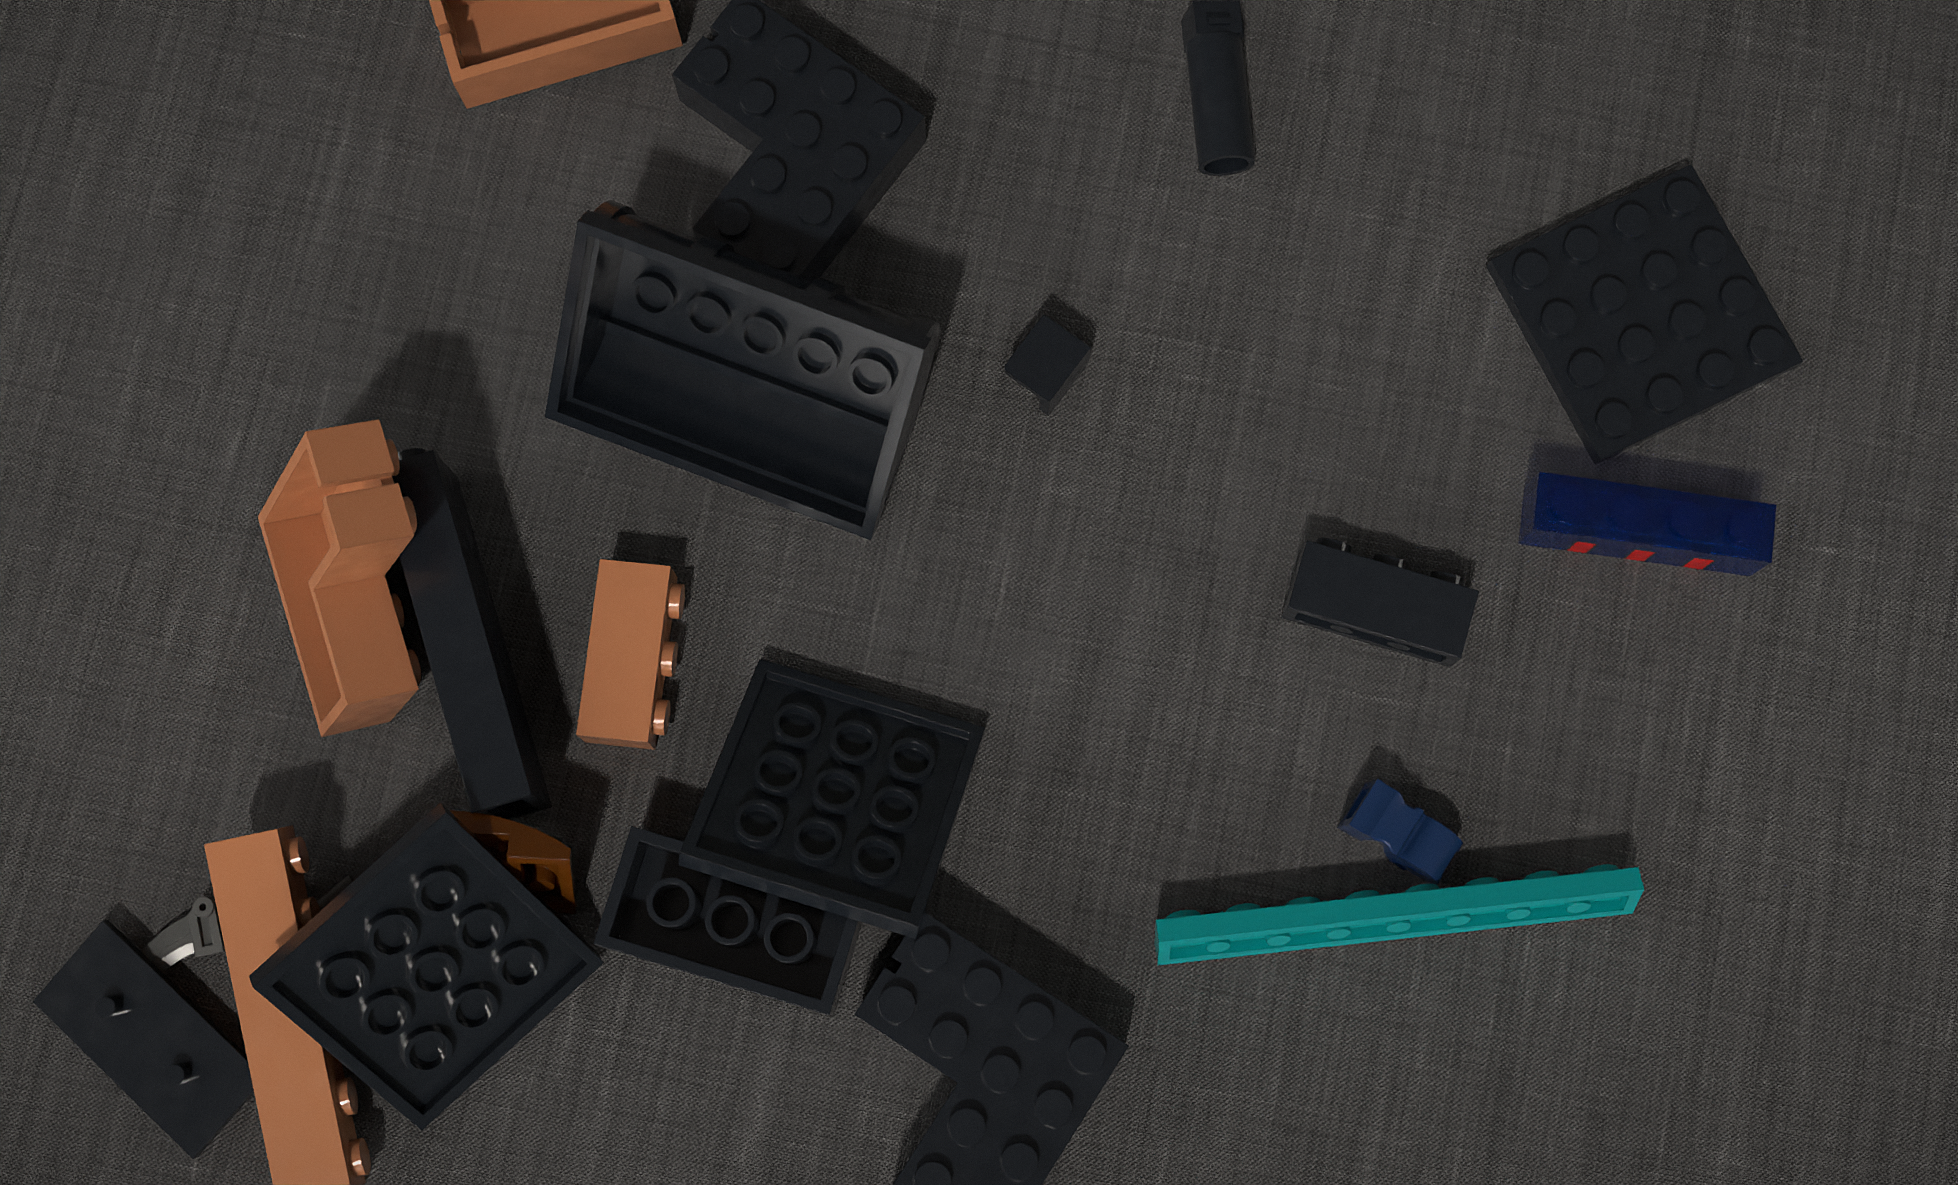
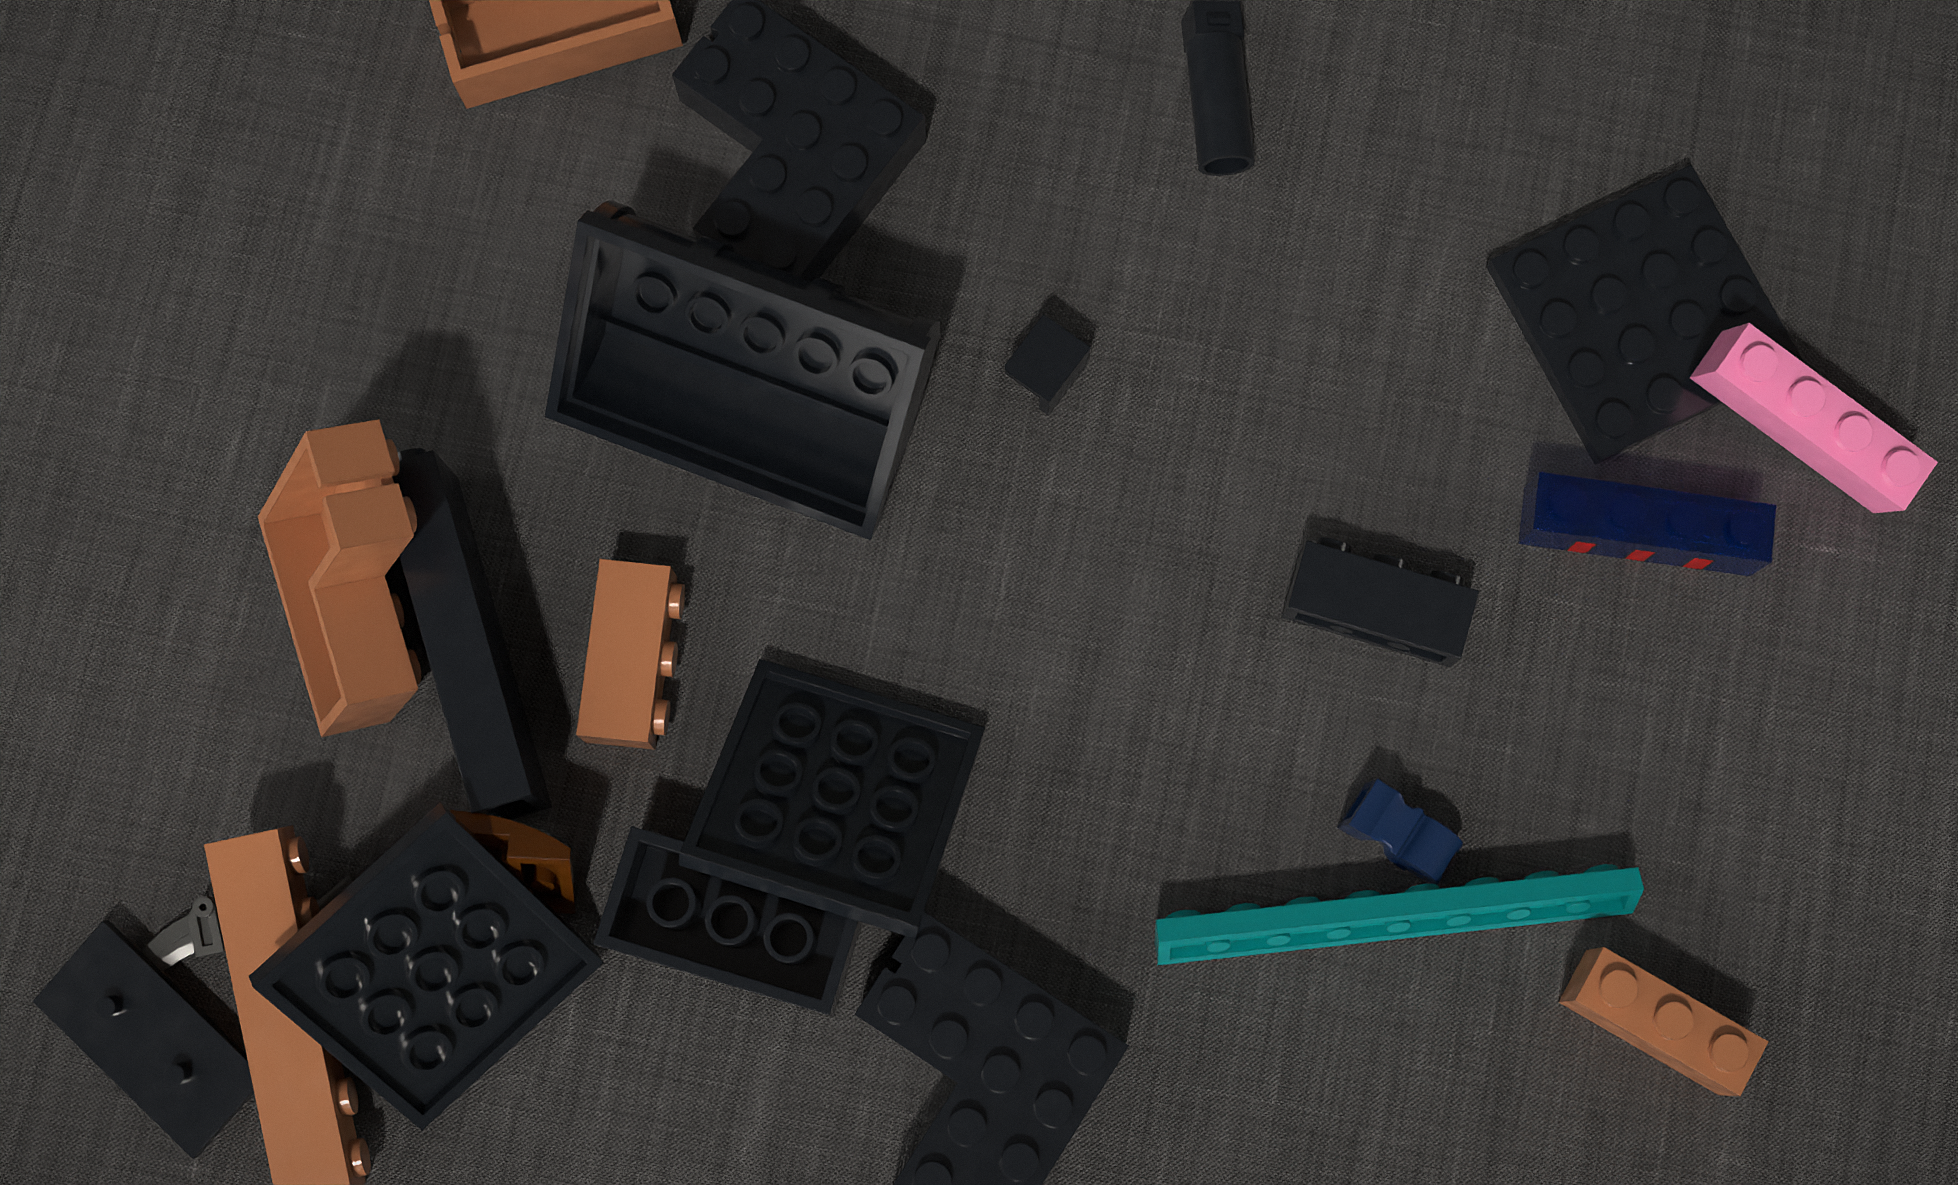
(1663, 1022): none -> nougat brick
(1813, 419): none -> bright pink brick

